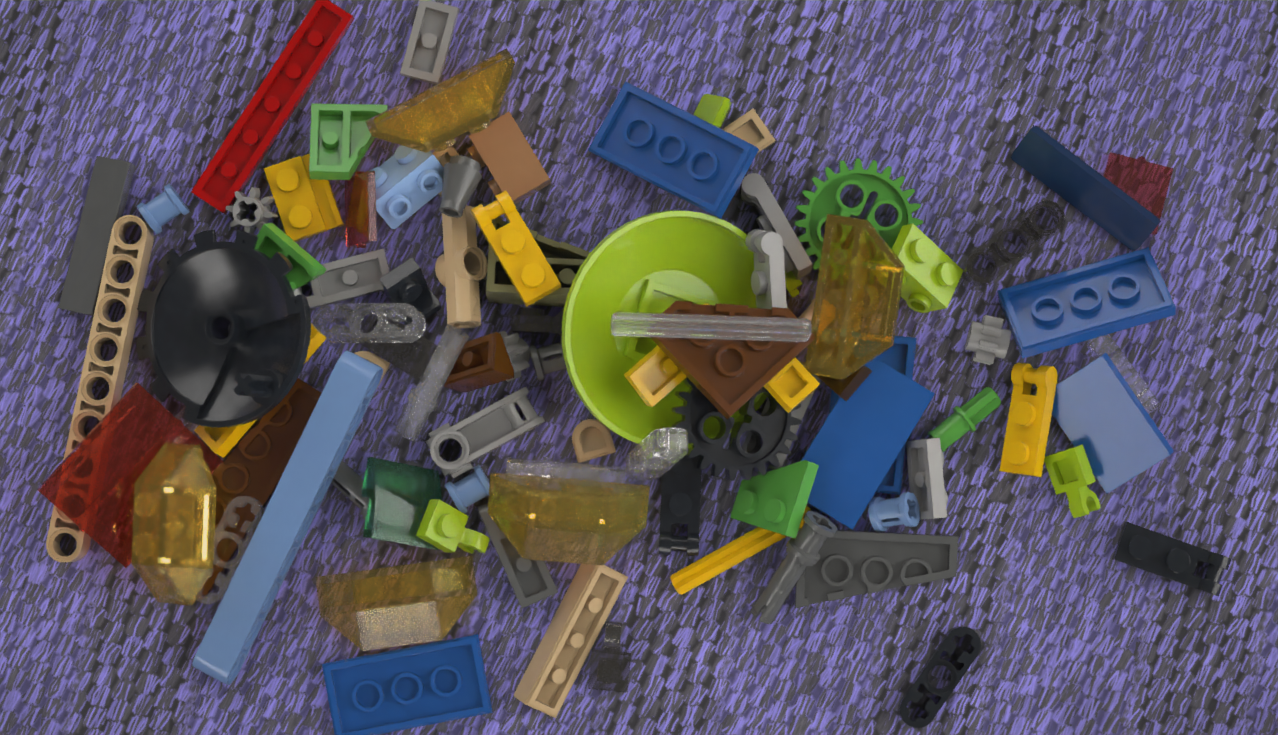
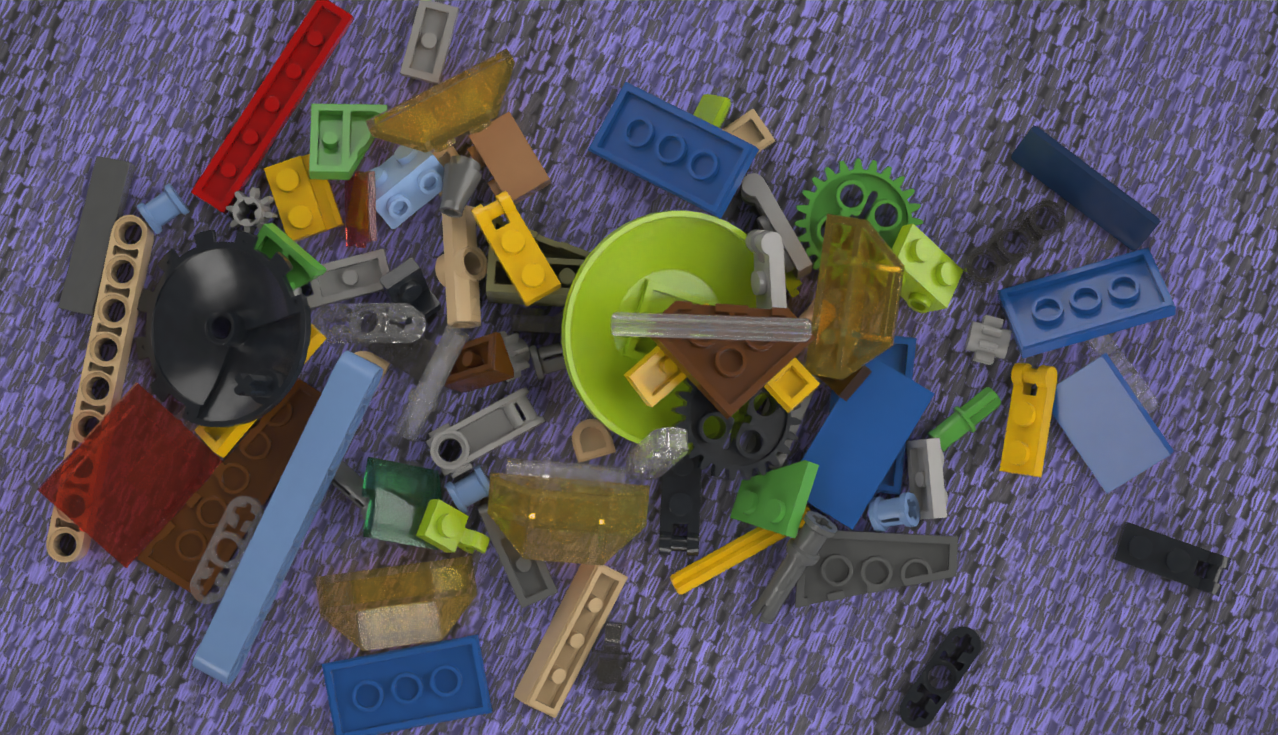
(174, 524): clear yellow wedge -> none
(1071, 474): lime plate -> none
(1140, 180): clear red piece -> none

